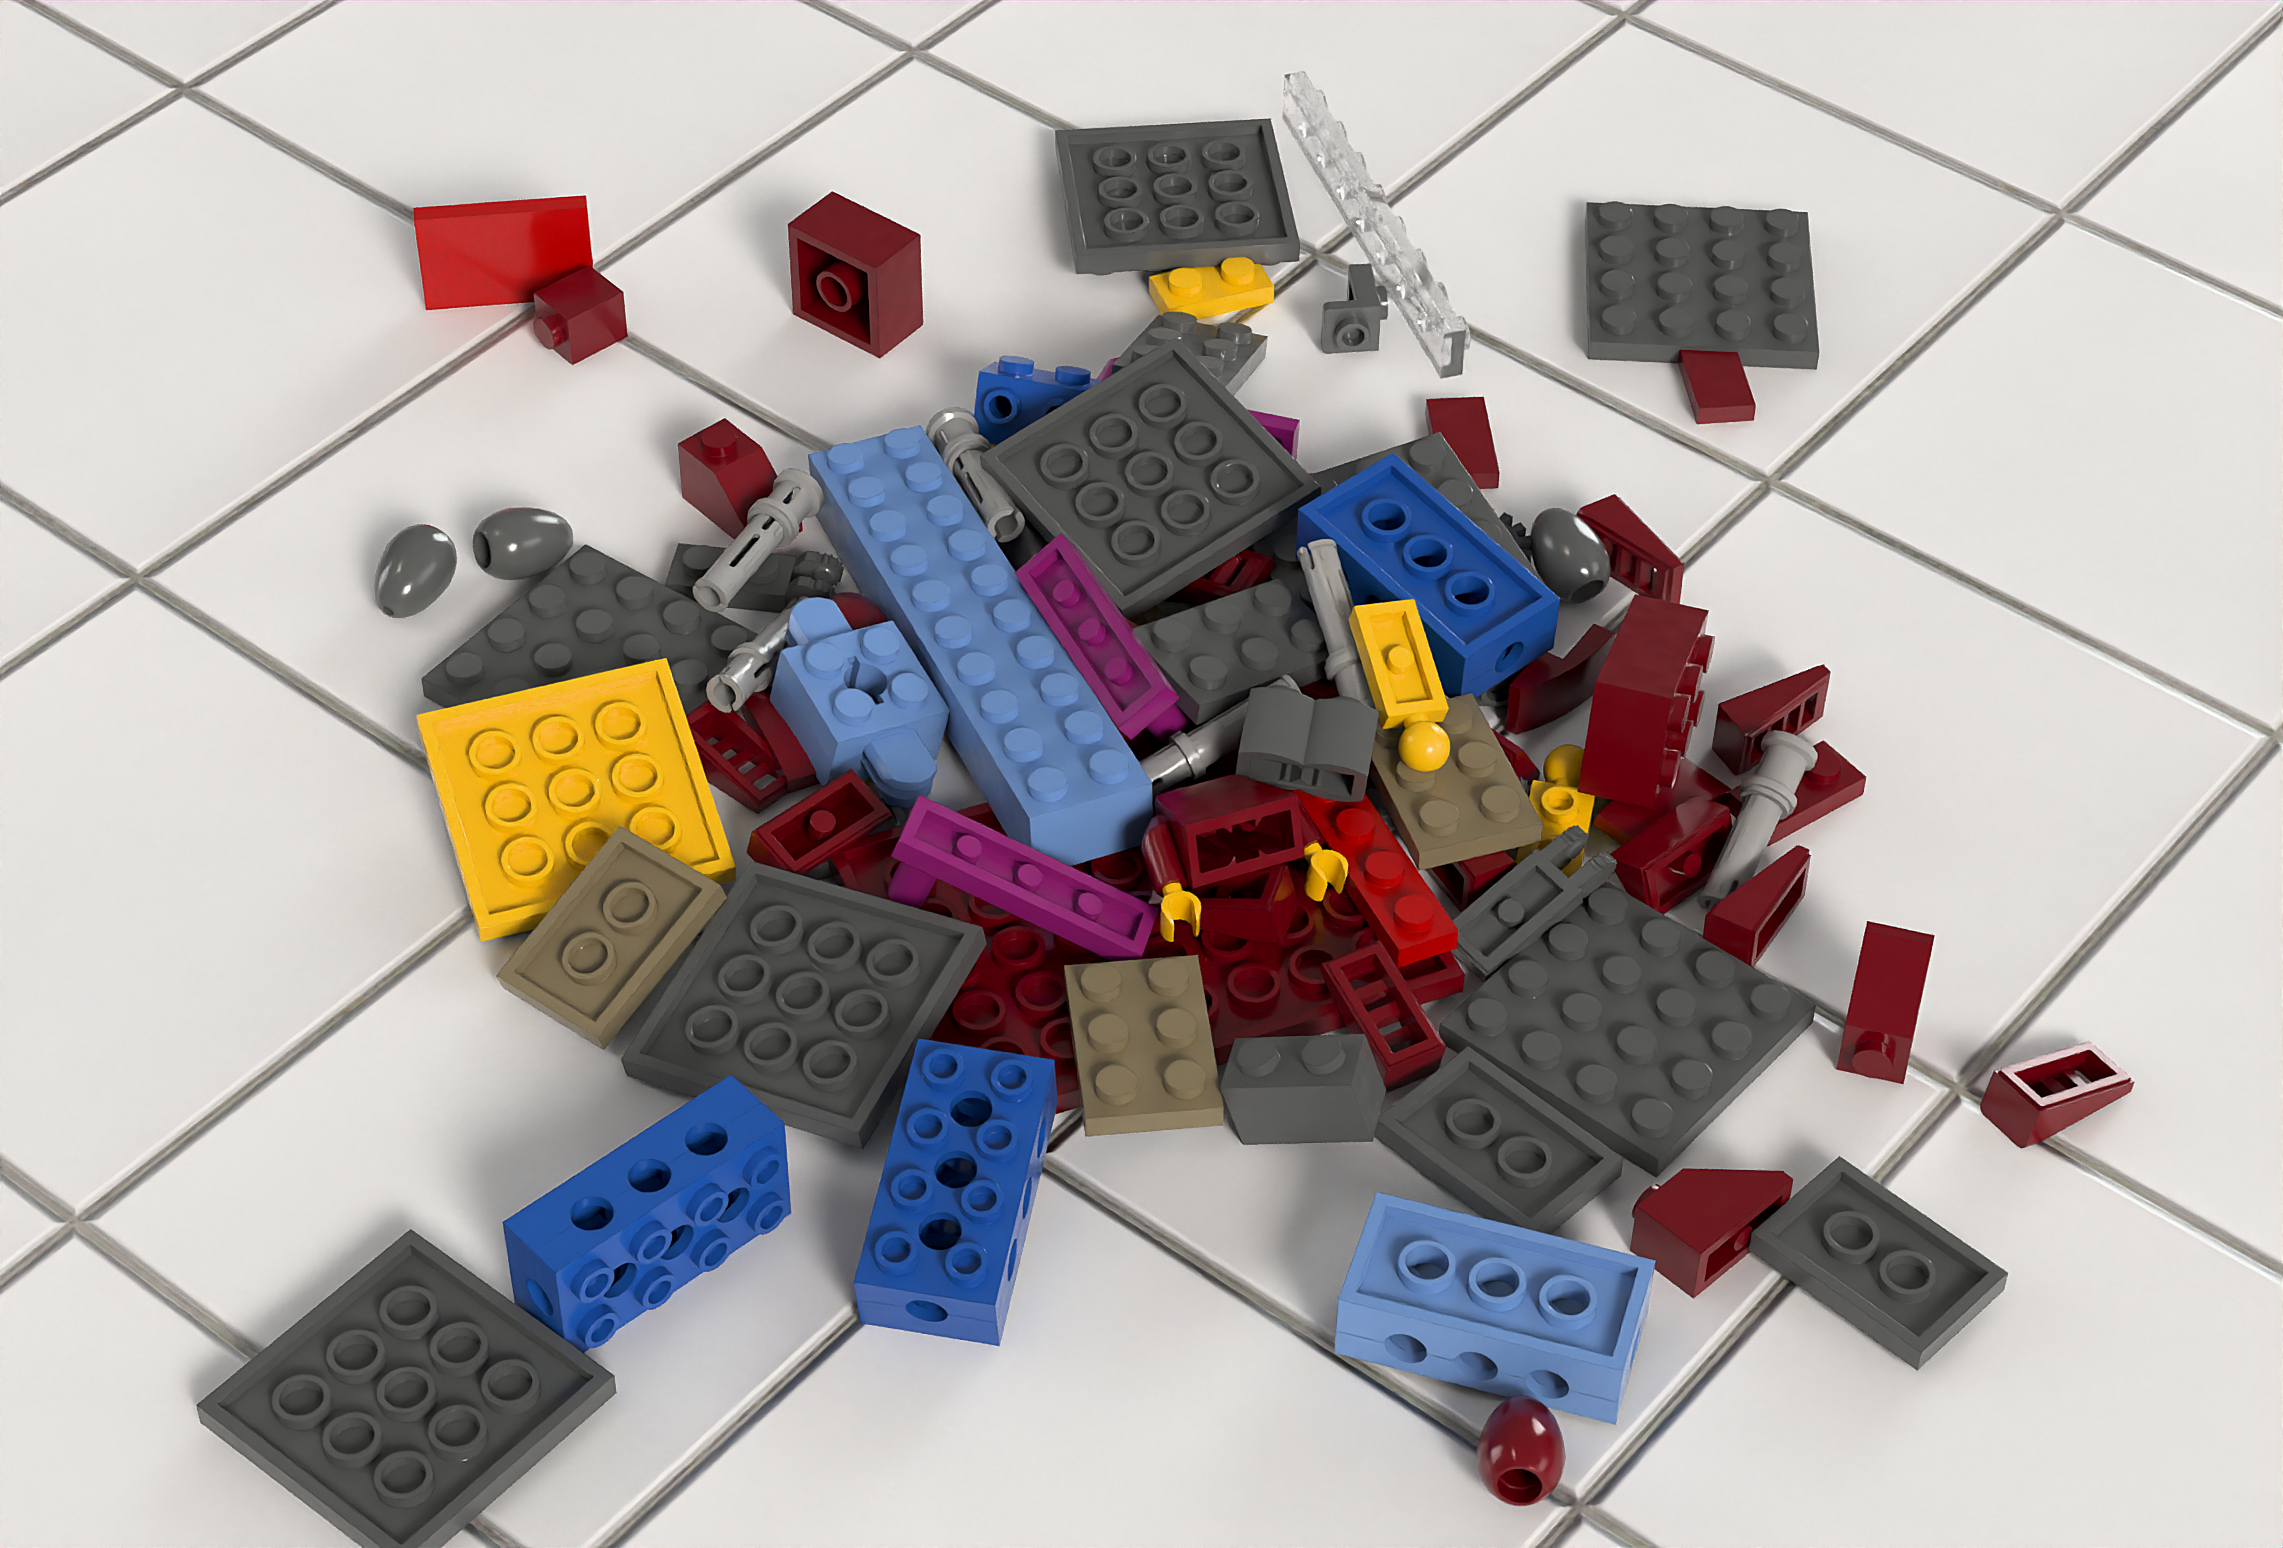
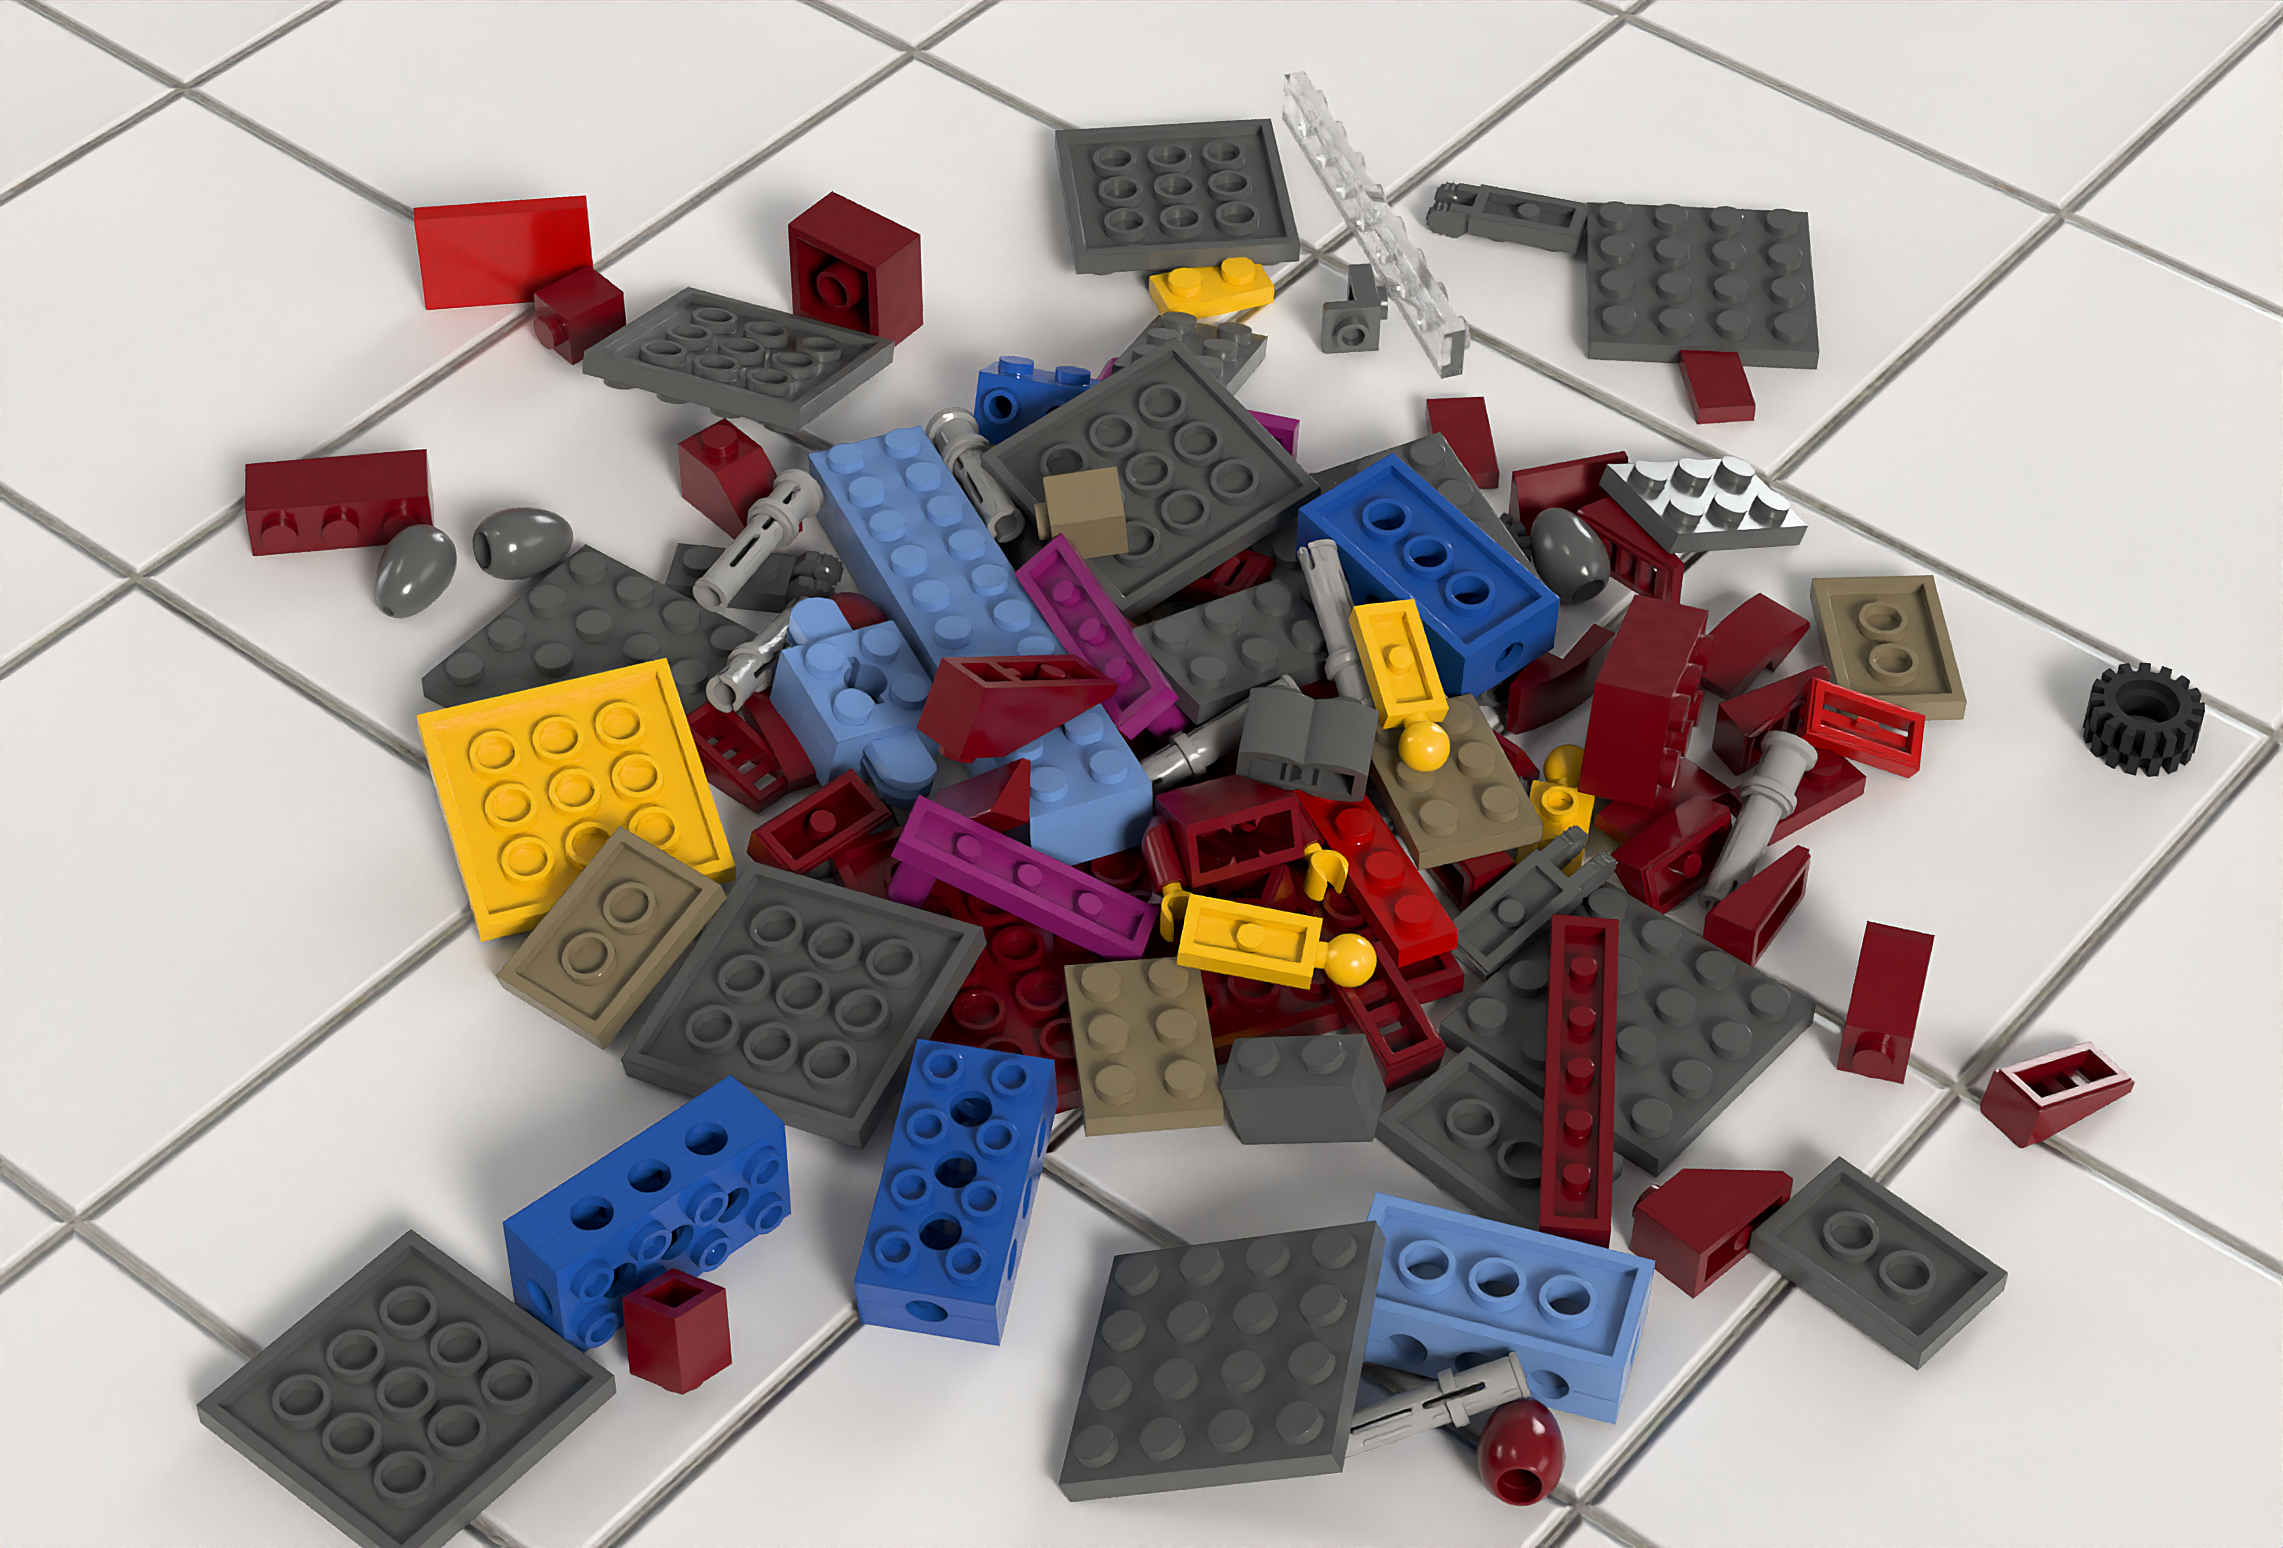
(336, 501): none -> dark red brick
(677, 1331): none -> dark red brick
(738, 359): none -> dark grey plate
(993, 798): none -> dark red slope
(1006, 701): none -> dark red slope
(1085, 510): none -> dark tan brick
(1225, 1363): none -> dark grey plate
(1269, 945): none -> yellow plate
(1502, 1382): none -> light grey pin
(1508, 216): none -> dark grey hinge
(1559, 485): none -> dark red slope
(1579, 1080): none -> dark red plate
(1703, 504): none -> dark grey plate
(1749, 640): none -> dark red slope
(1859, 737): none -> red tile
(1889, 642): none -> dark tan plate
(2139, 742): none -> black tyre

